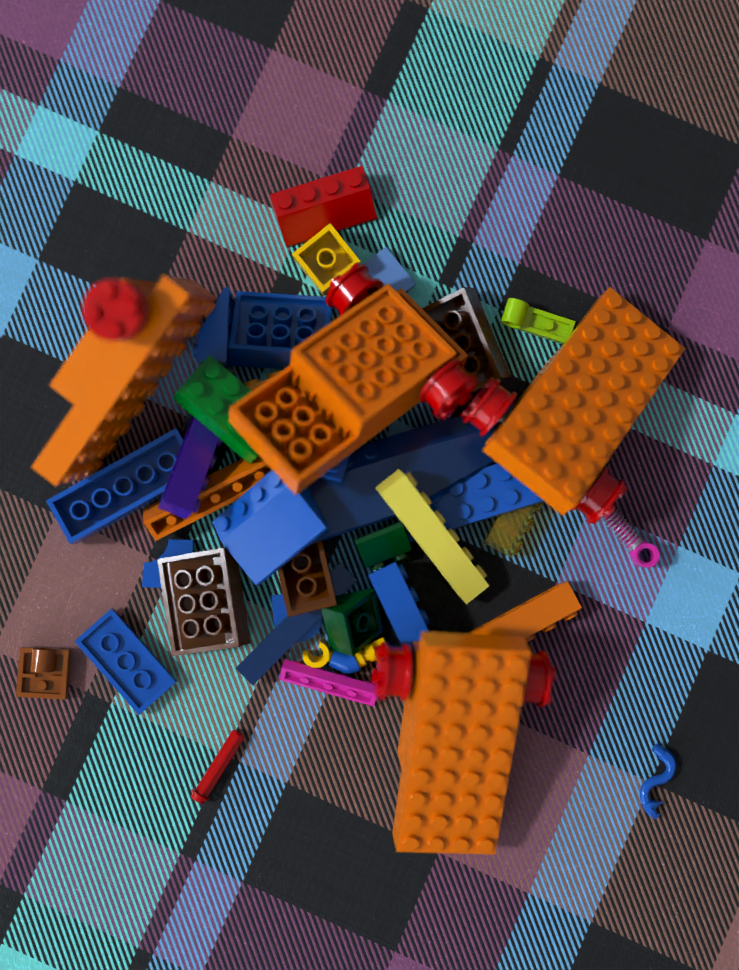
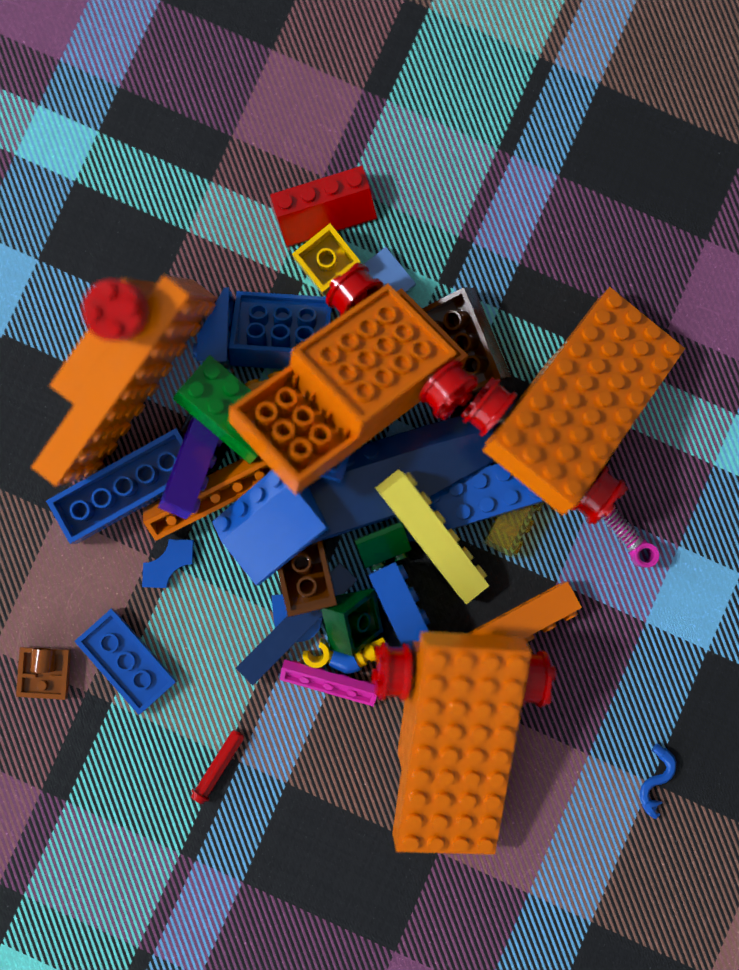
(203, 602): reddish brown slope -> none
(536, 322): lime plate -> none

